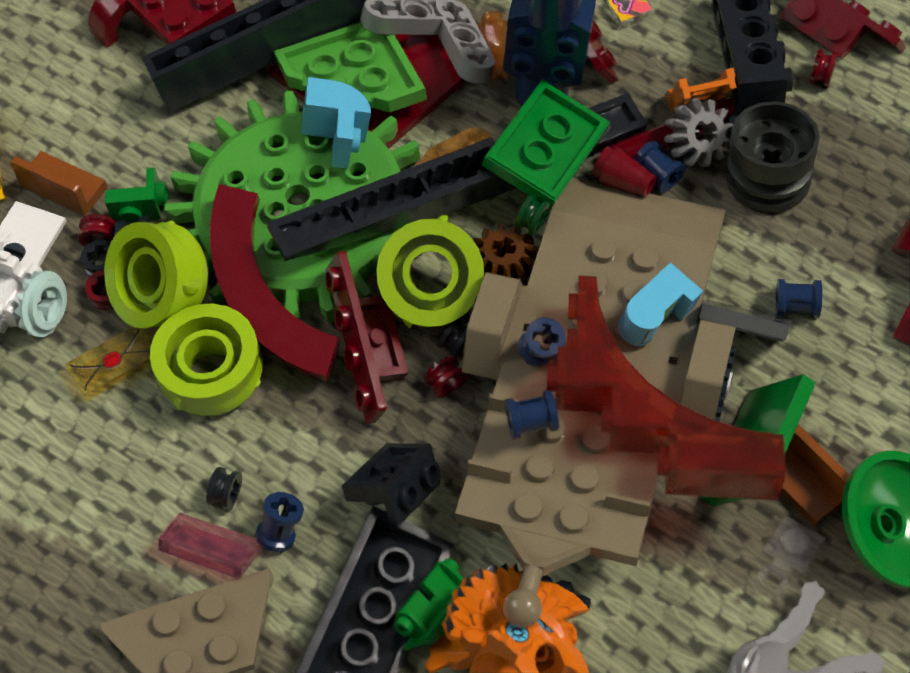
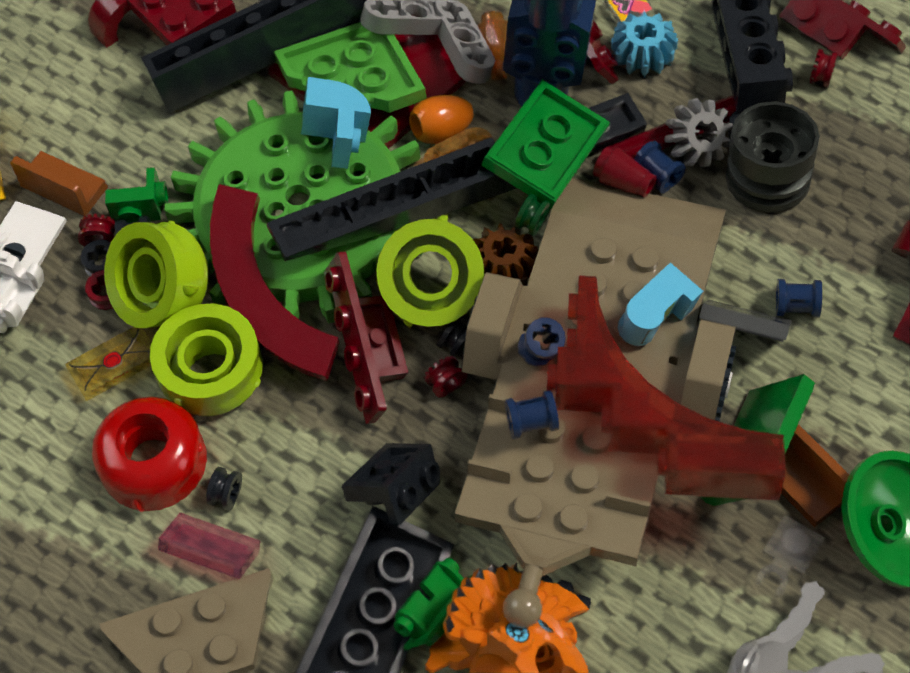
(42, 318): light aqua gear -> none
(156, 481): none -> red piece
(290, 515): dark blue bush -> none
(440, 118): none -> orange animal
(644, 43): none -> medium azure gear
(716, 89): orange piece -> none

